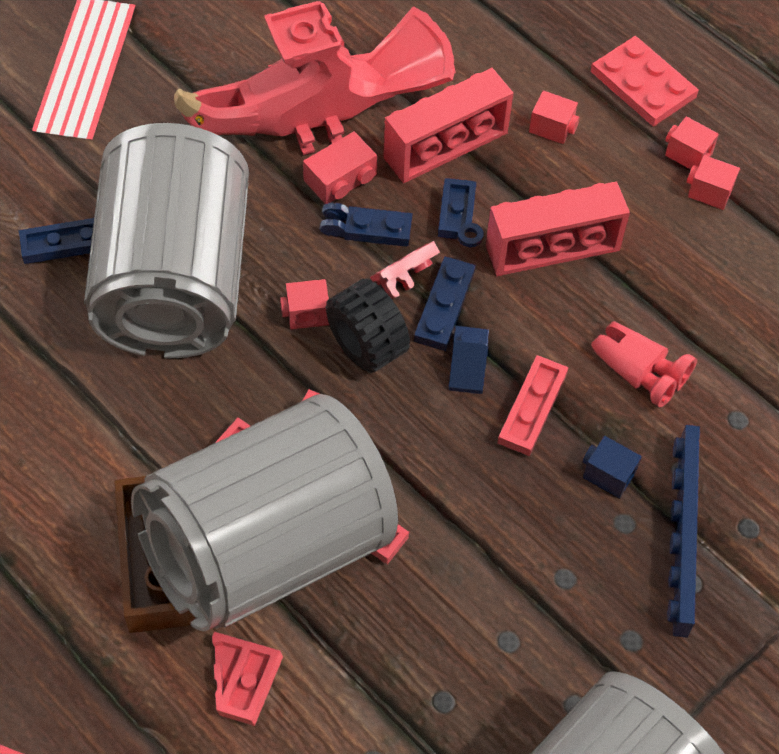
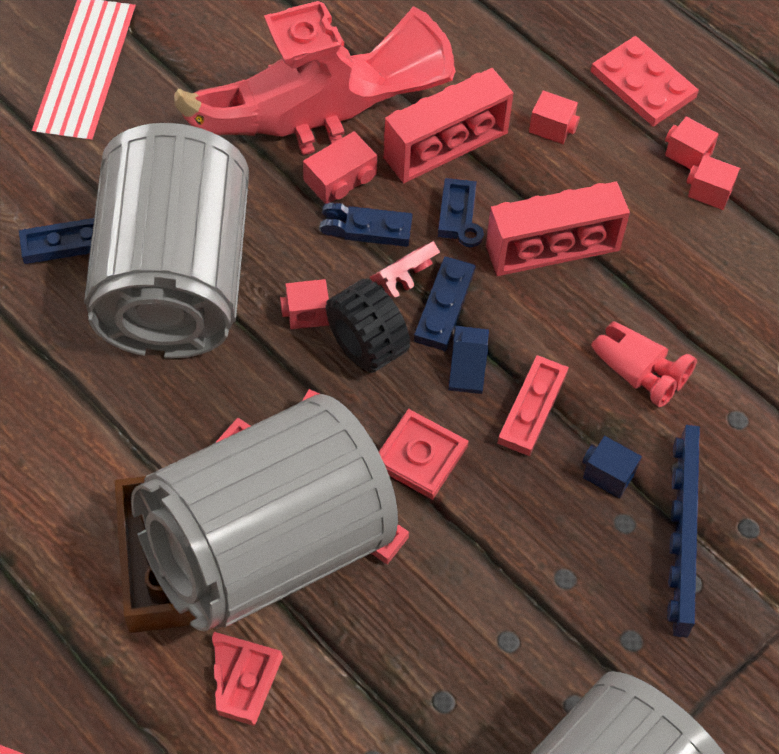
(421, 453): none -> coral tile

